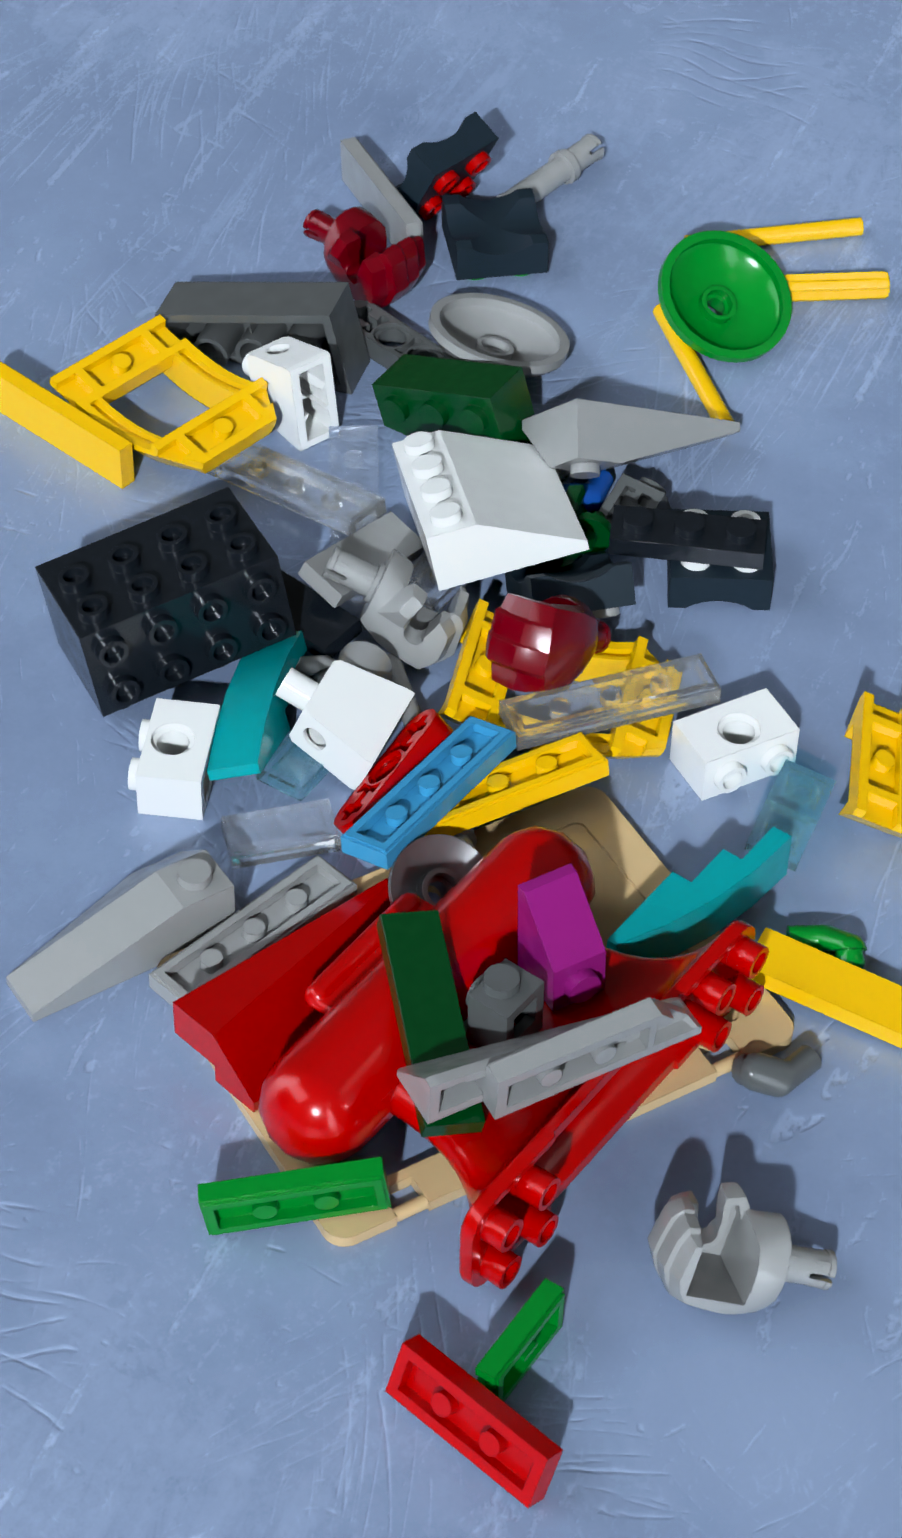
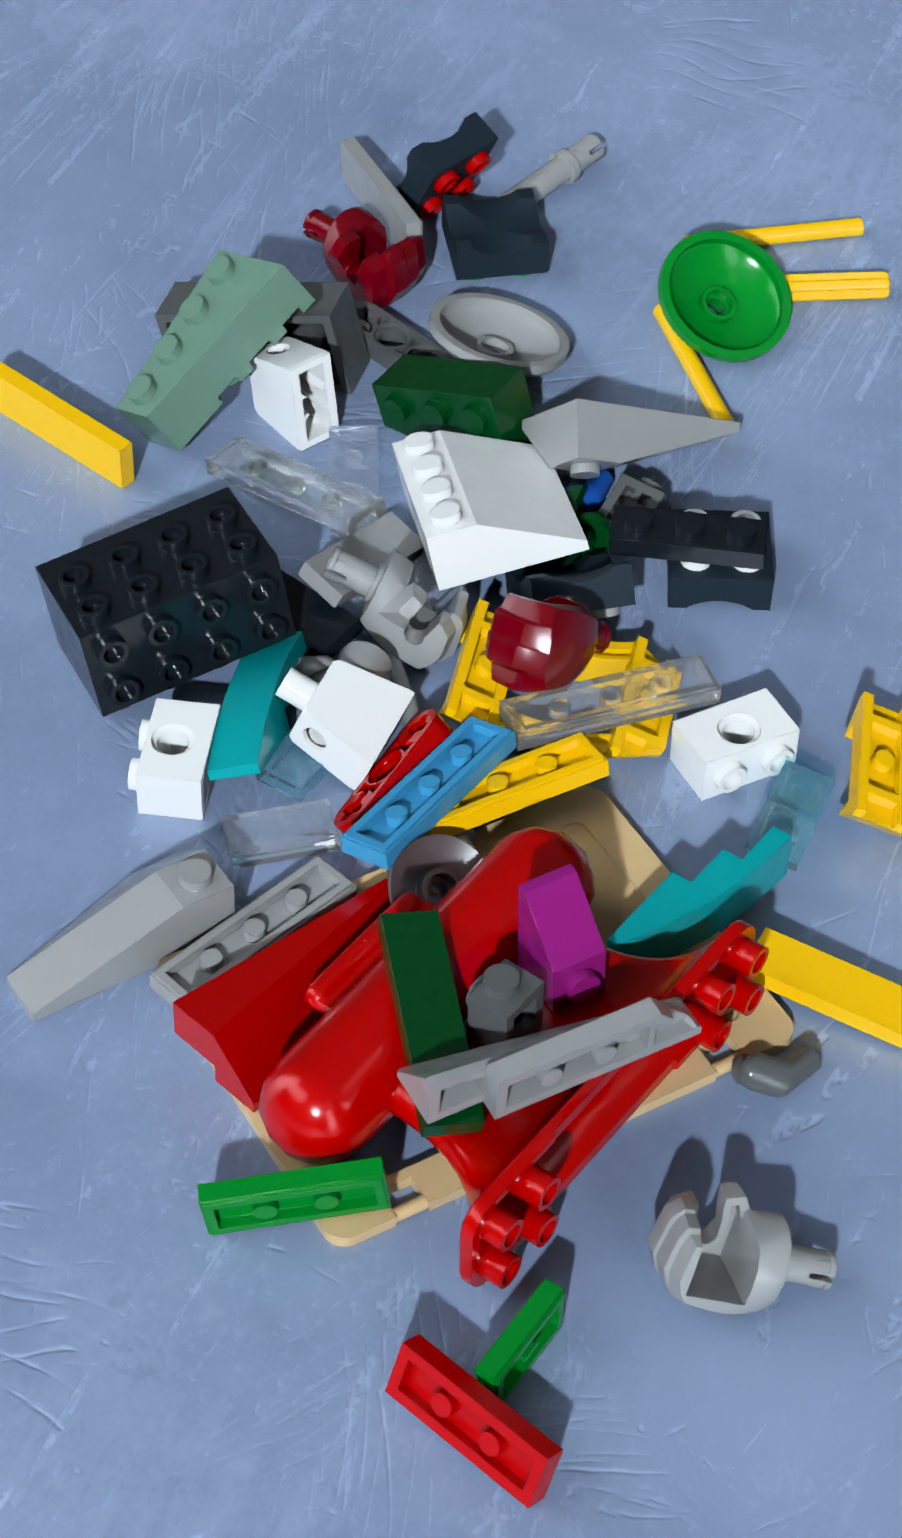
(210, 345): none -> sand green wedge
(237, 411): yellow wedge -> none
(831, 939): green arm -> none

